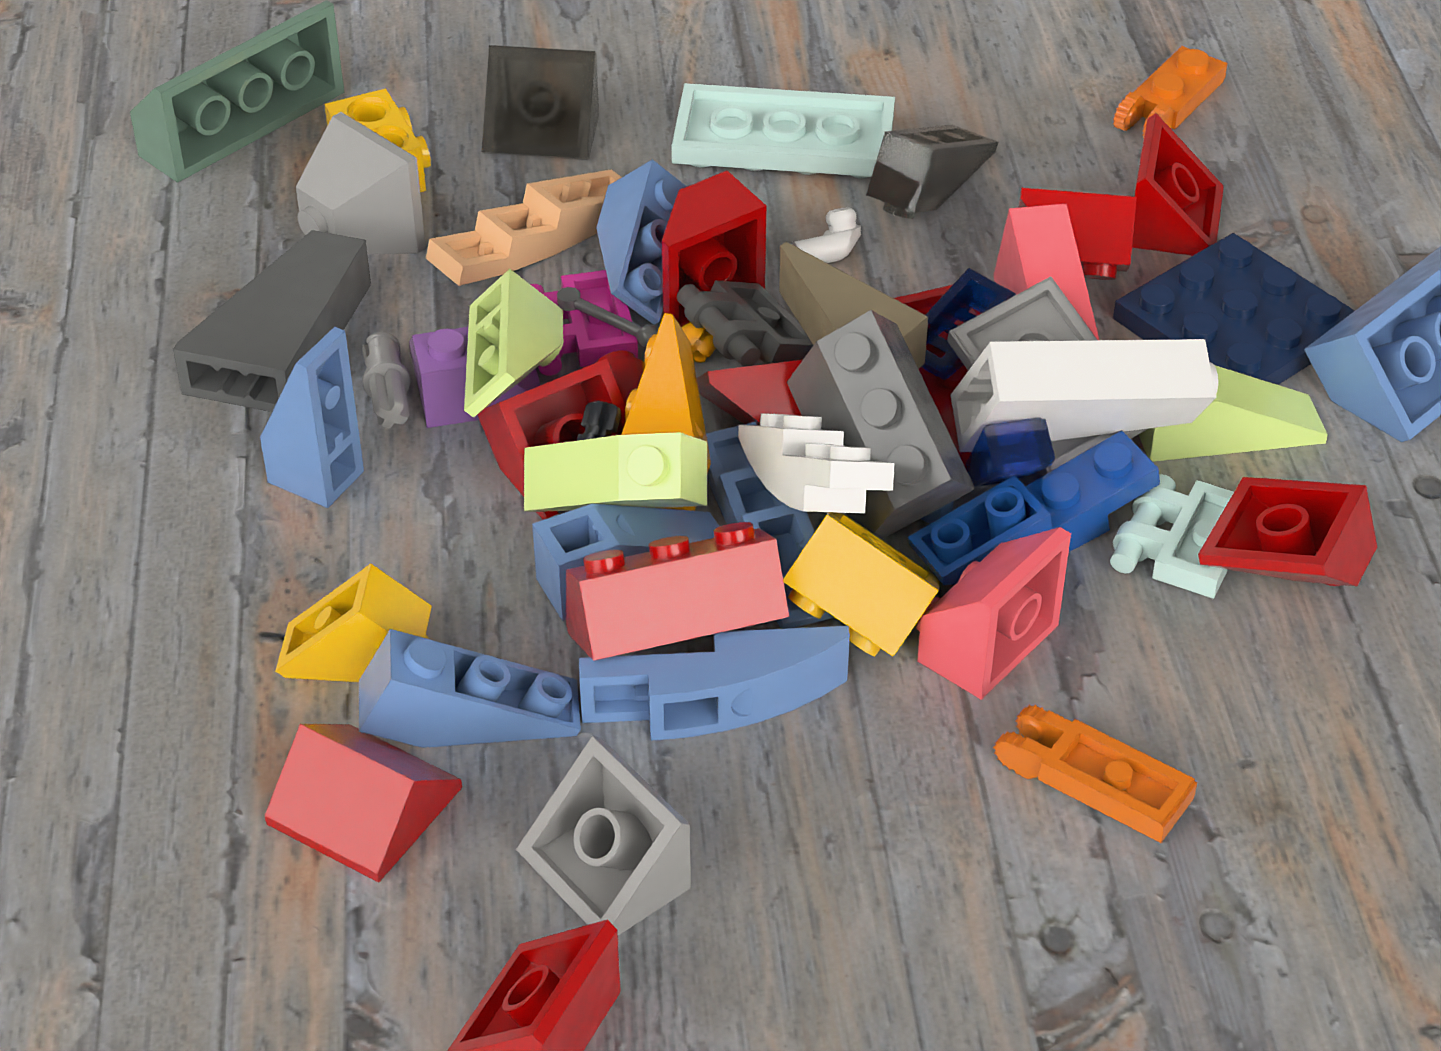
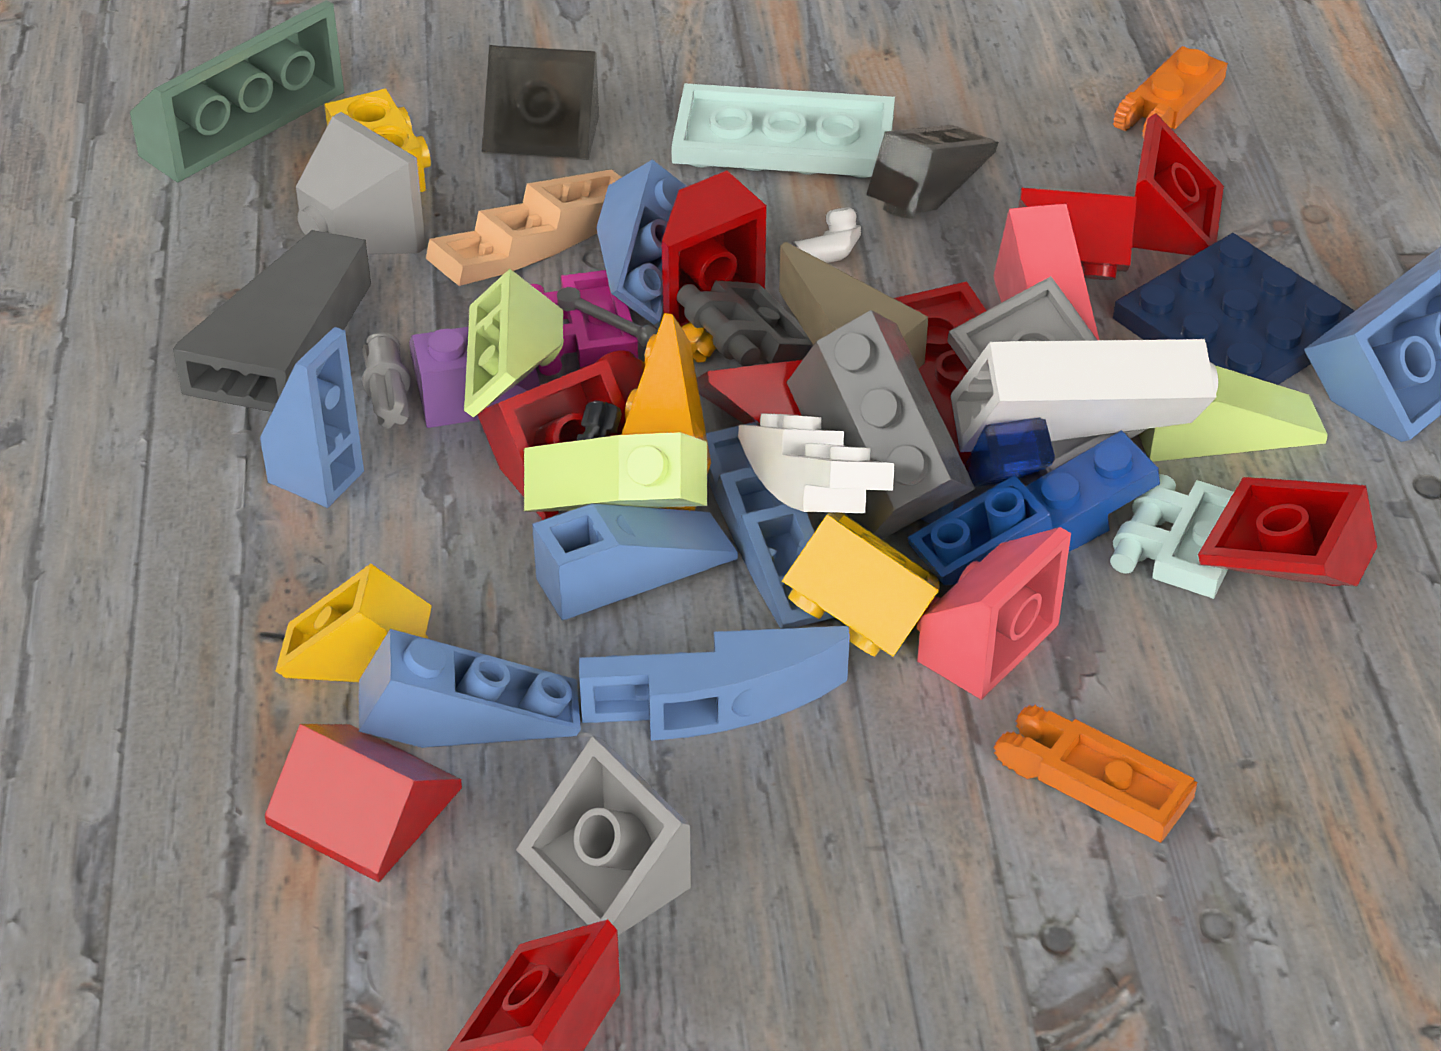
(674, 591): slope -> none
(968, 292): clear blue slope -> none

